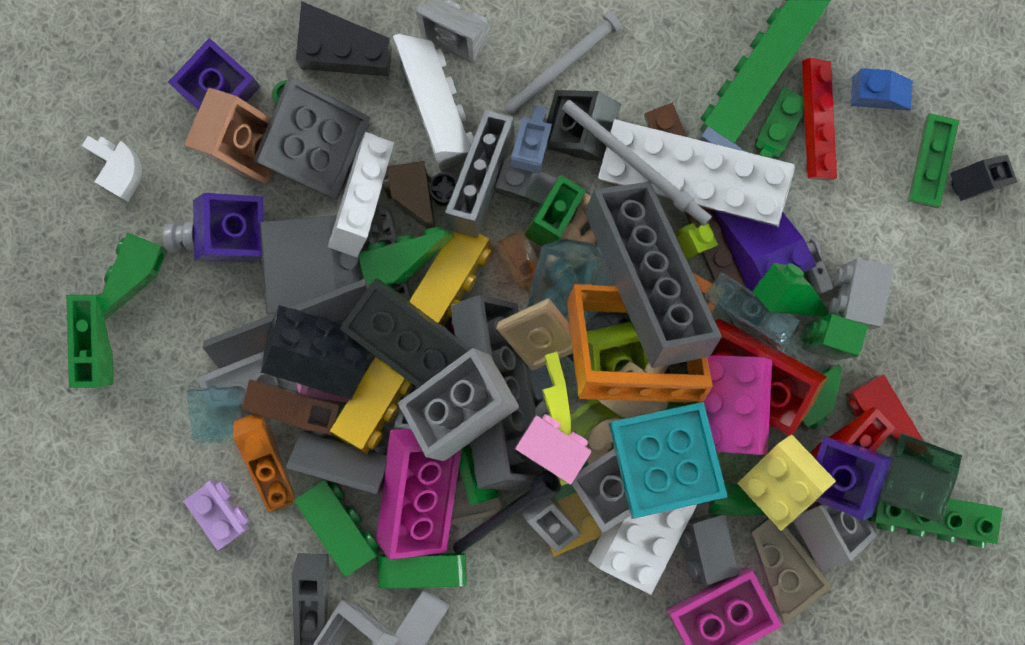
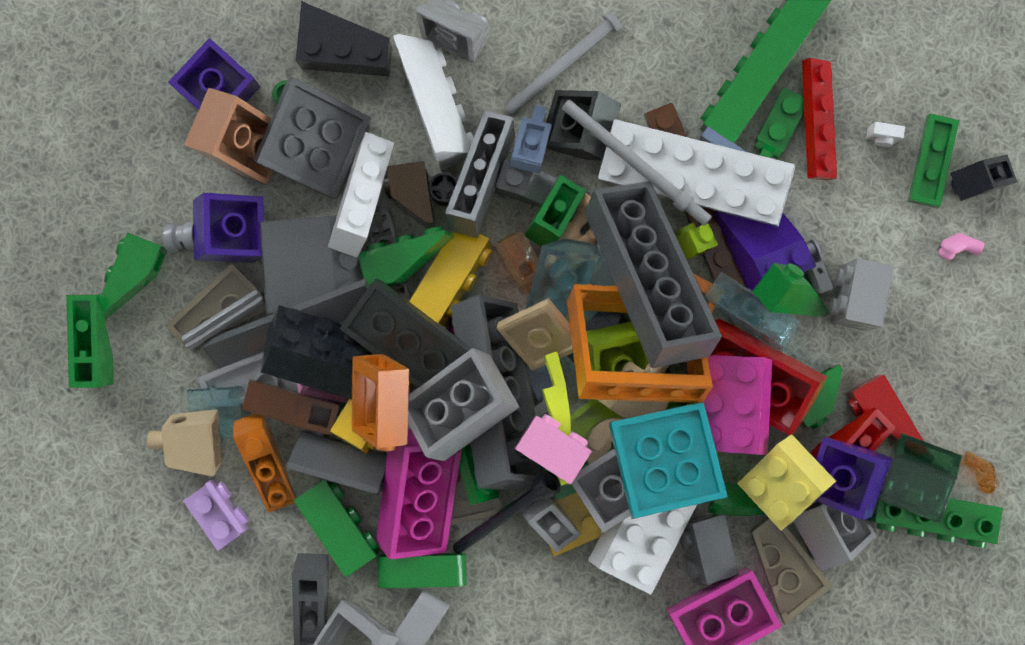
(123, 167): white brick -> none
(190, 442): none -> tan torso
(218, 295): none -> dark tan wing
(223, 319): none -> light grey axle
(380, 401): none -> orange window
(834, 337): green brick -> none
(881, 89): blue slope -> none
(885, 134): none -> white plate
(958, 243): none -> bright pink arm
(984, 472): none -> clear orange arm

